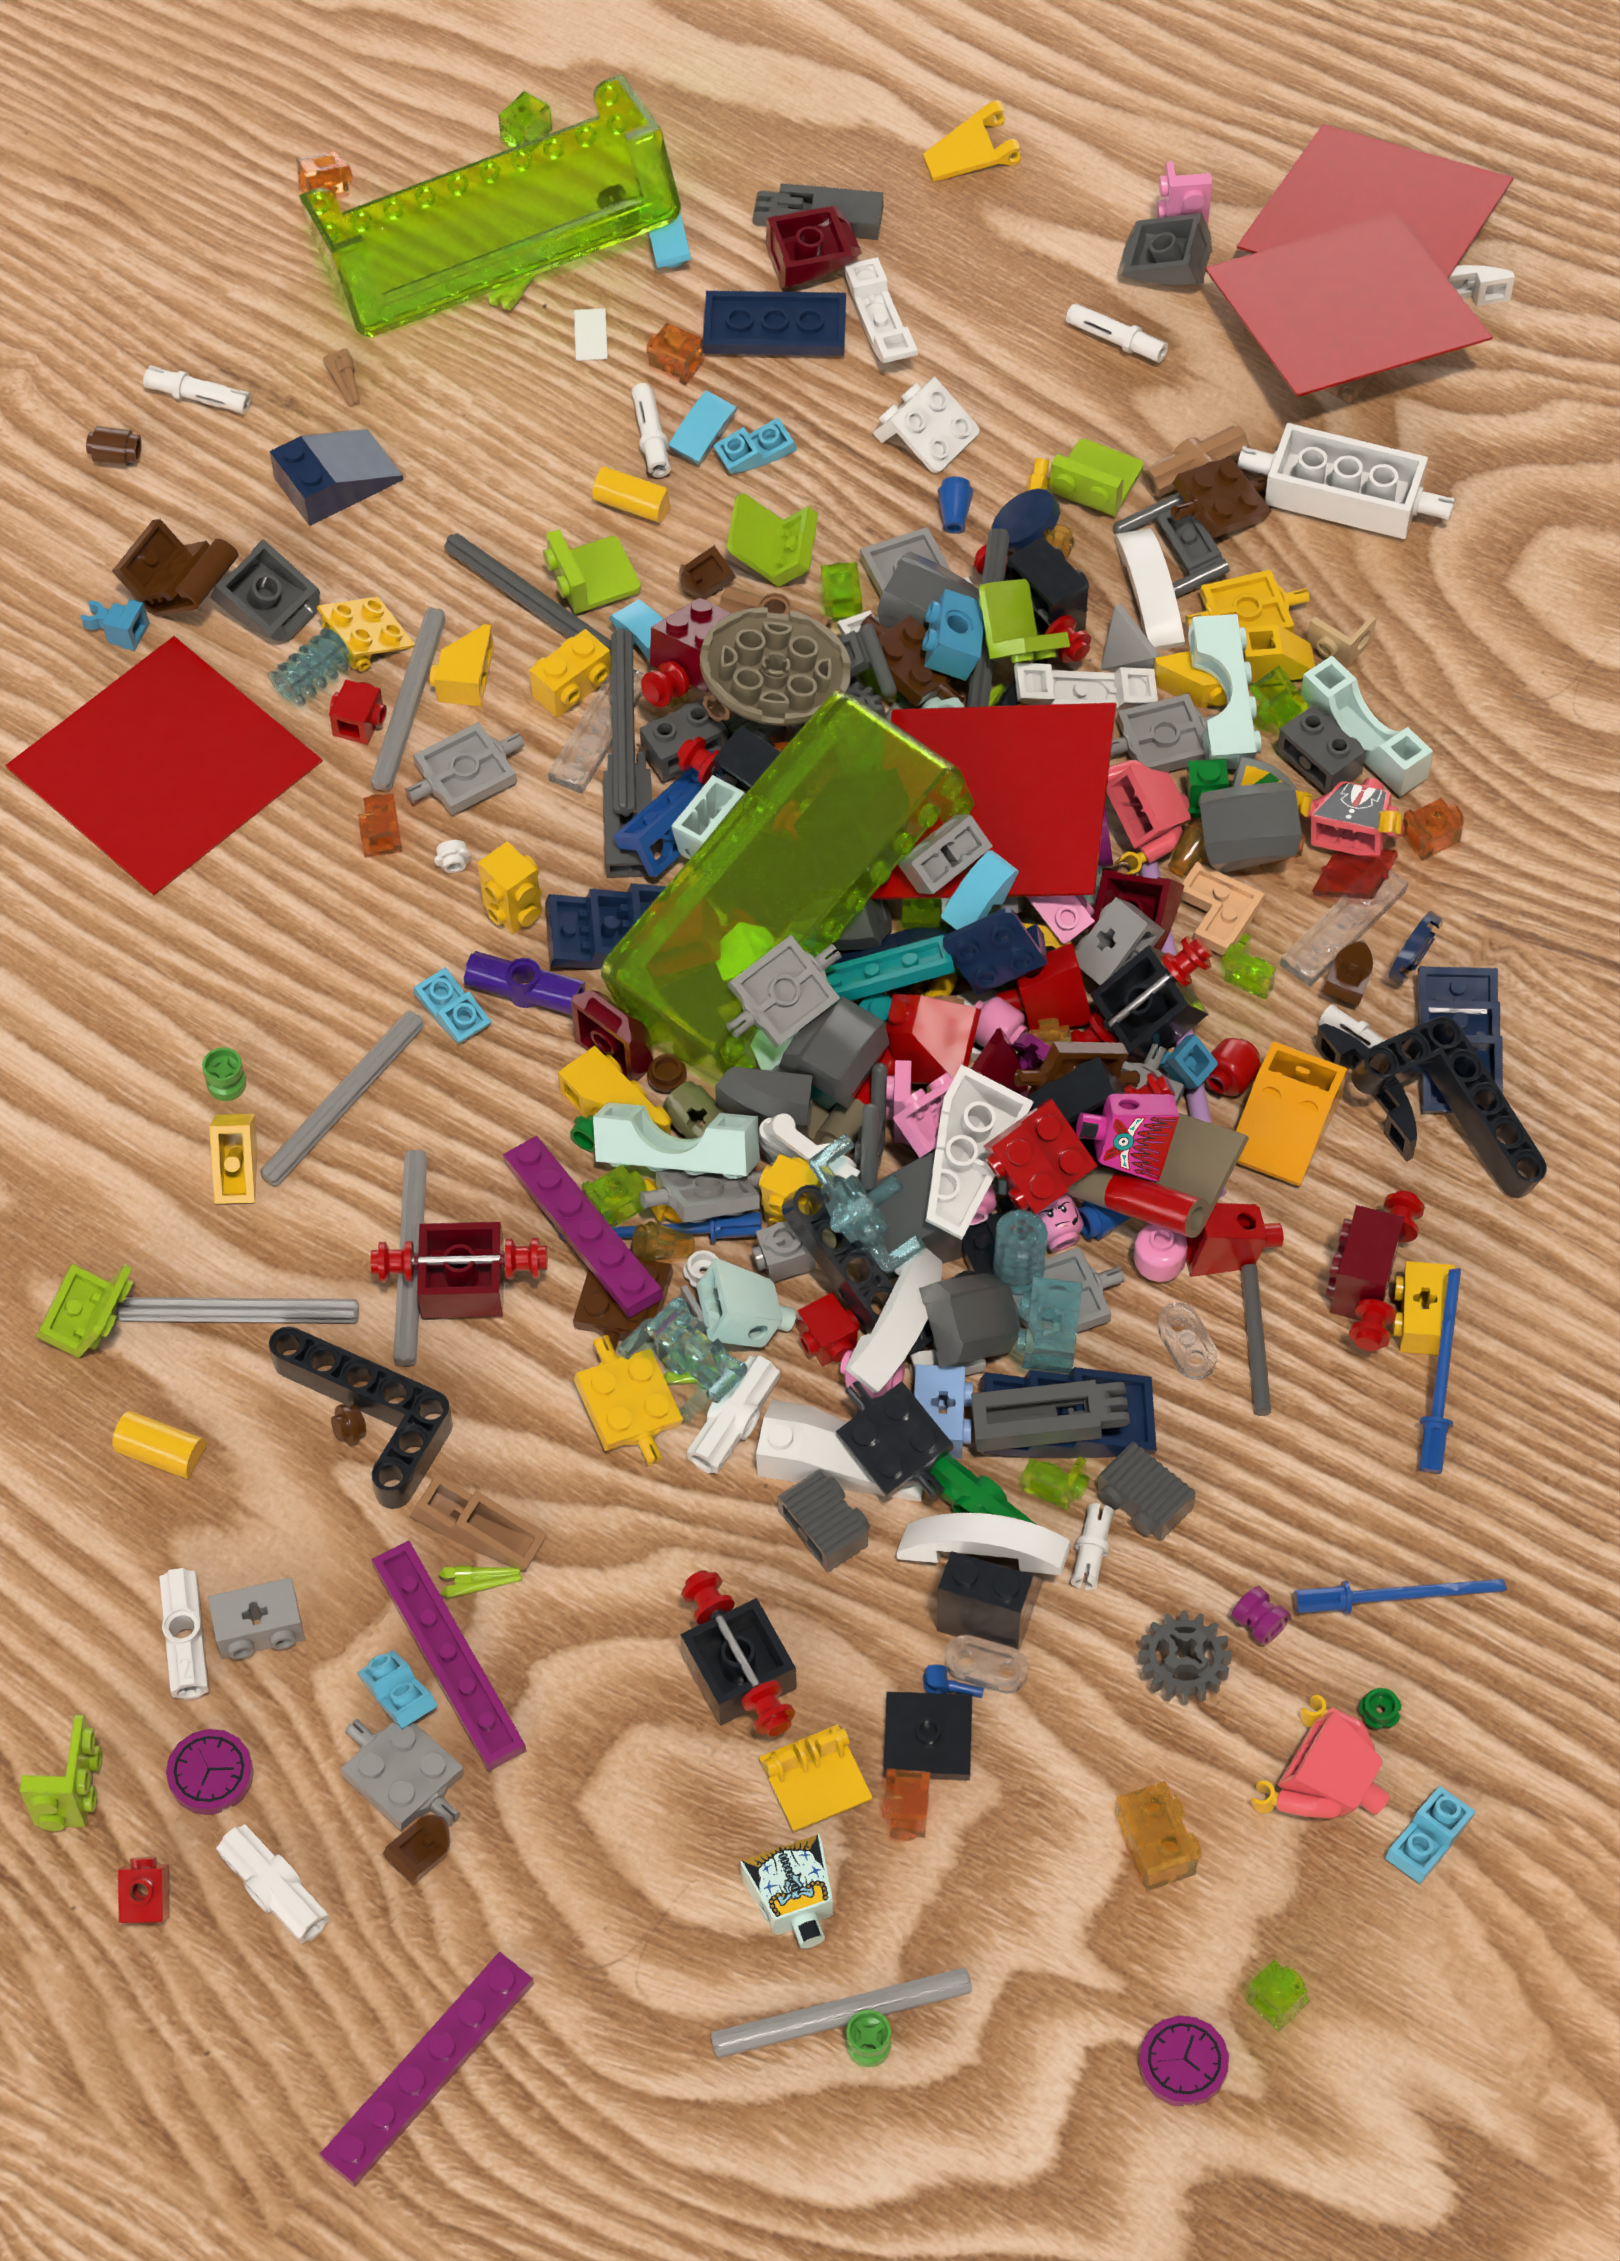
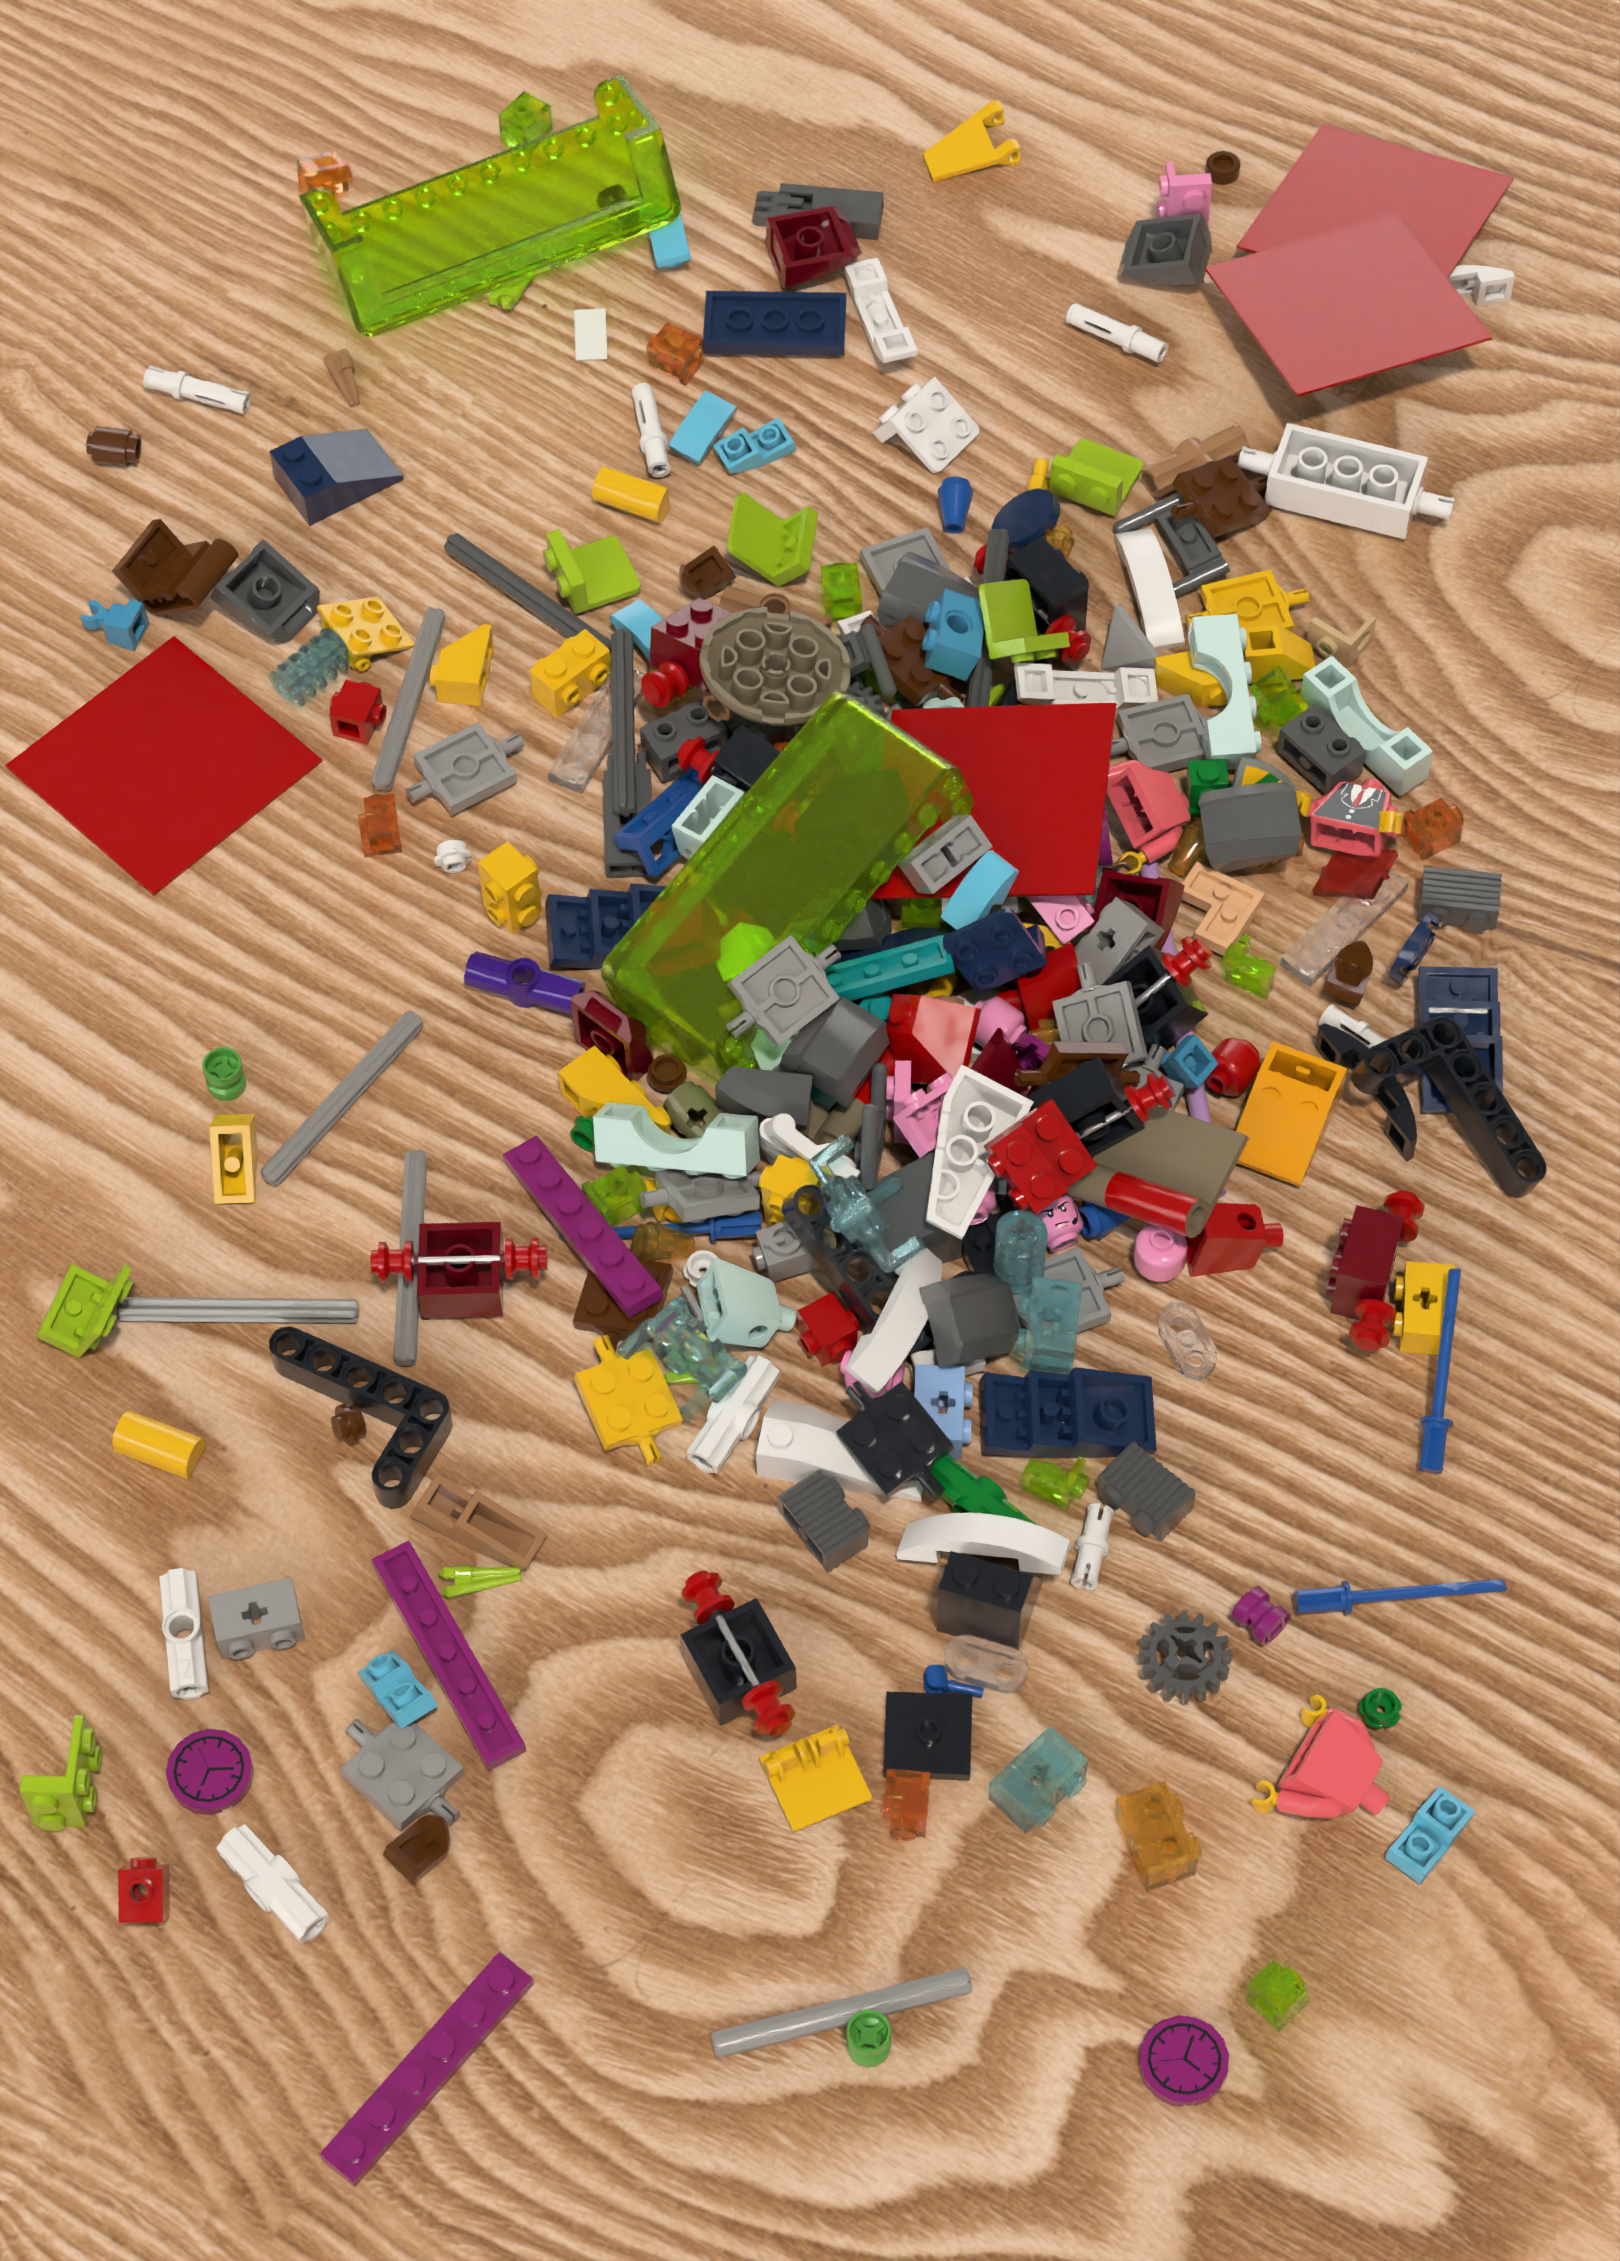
(451, 1006): medium azure slope -> none
(791, 1889): torso -> none
(1030, 1415): dark grey hinge -> none
(1047, 1759): none -> clear light blue brick
(1101, 1015): none -> light grey plate
(1132, 1132): torso -> none
(1223, 167): none -> reddish brown tile
(1256, 1340): dark grey bar -> none
(1461, 897): none -> dark grey brick

